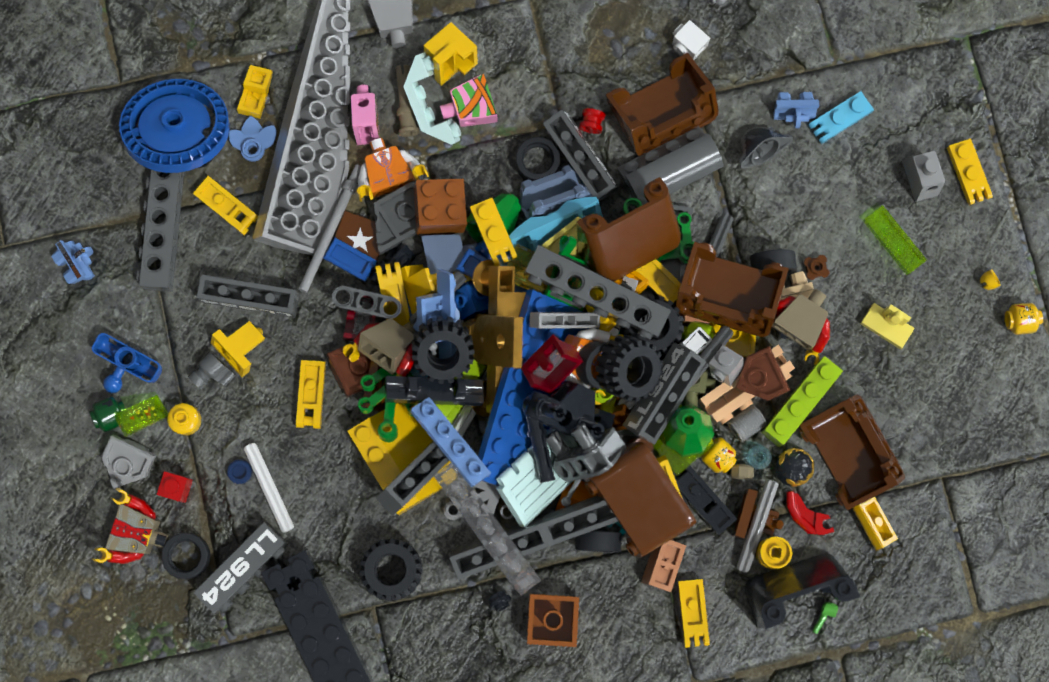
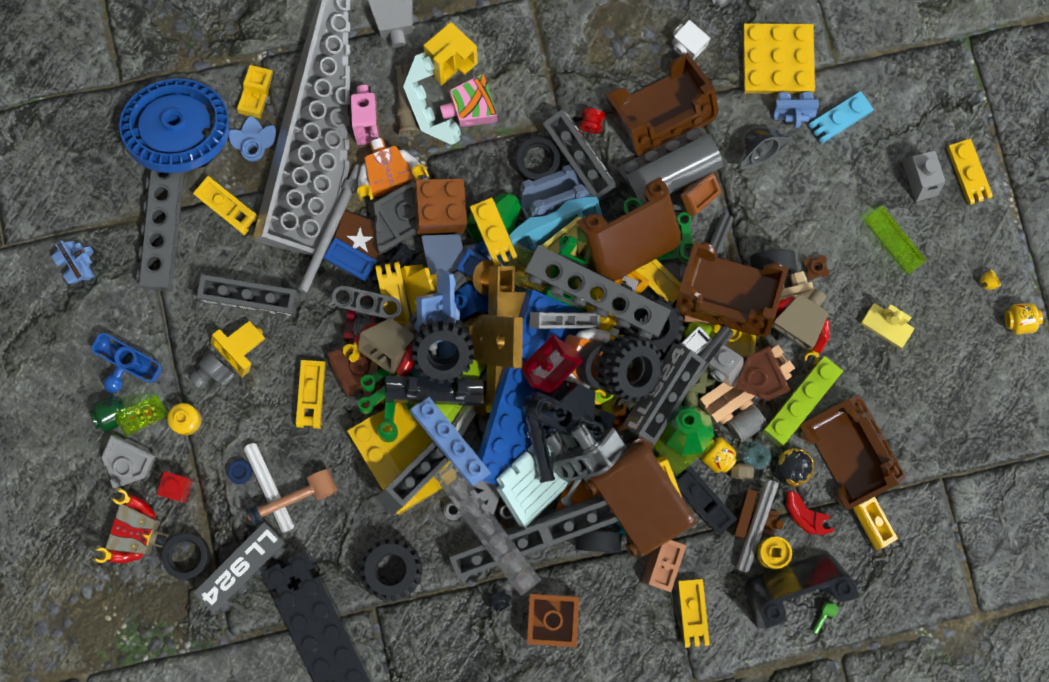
(320, 485): none -> nougat piece
(700, 194): none -> dark orange tile
(778, 58): none -> yellow plate

